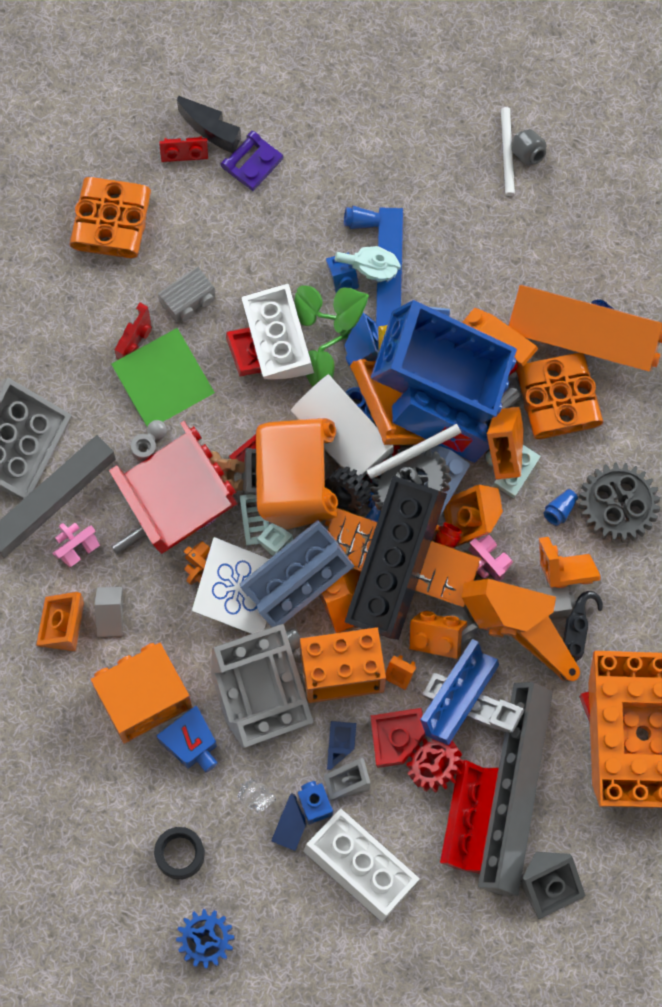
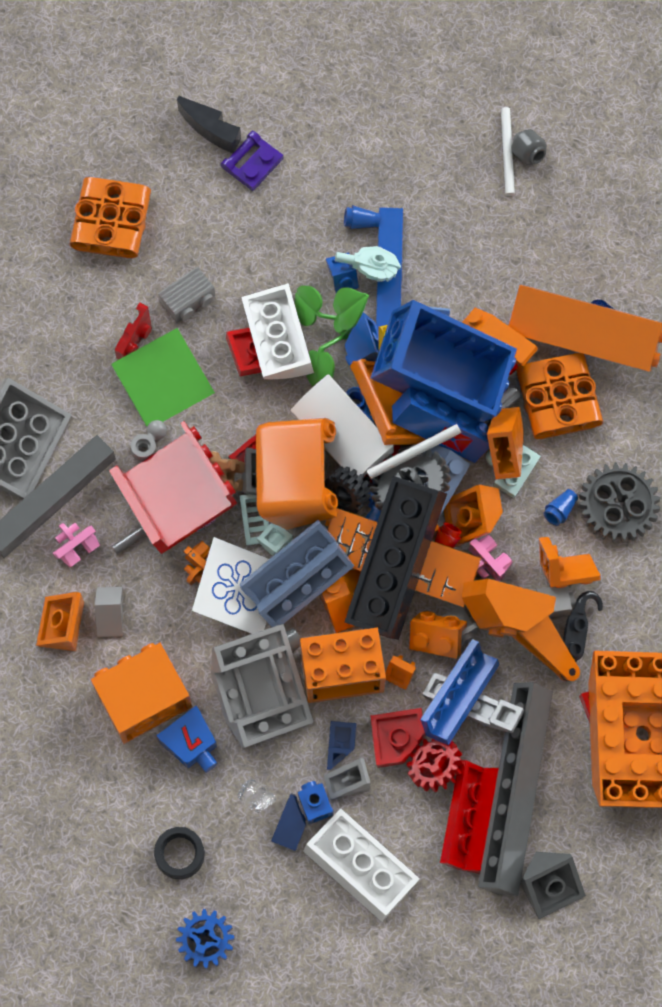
(177, 150): red hinge -> none

